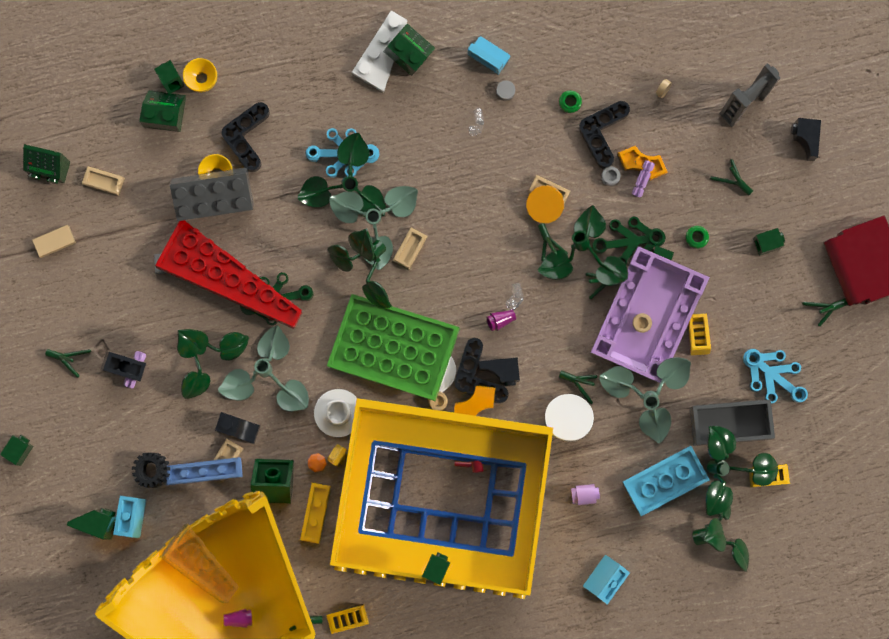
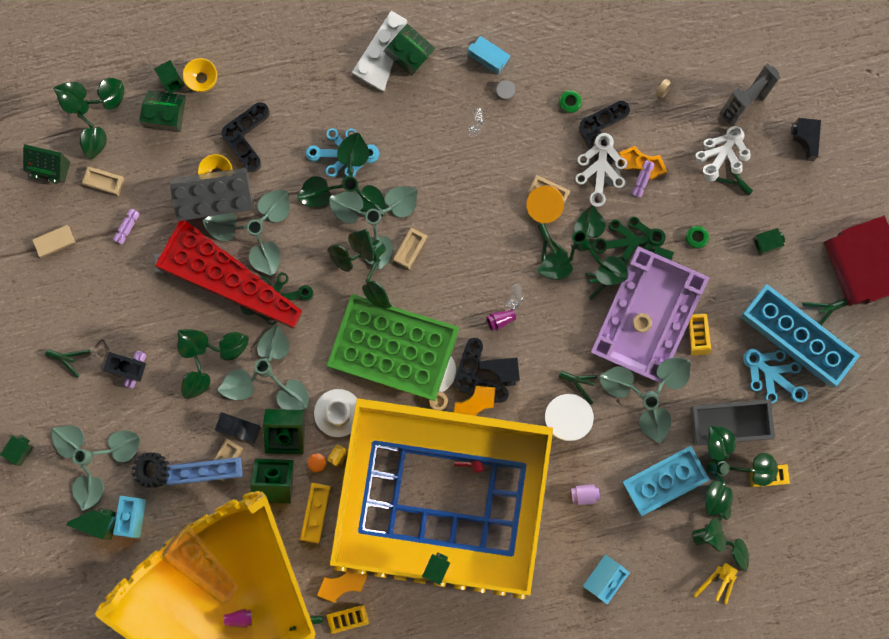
(67, 441): none -> sand green plant
(71, 99): none -> dark green plant
(126, 226): none -> lavender axle
(265, 256): none -> sand green plant
(284, 431): none -> dark green slope
(333, 588): none -> light orange tile
(601, 167): none -> white plant
(727, 575): none -> yellow plant
(733, 136): none -> white plant
(799, 336): none -> medium azure brick

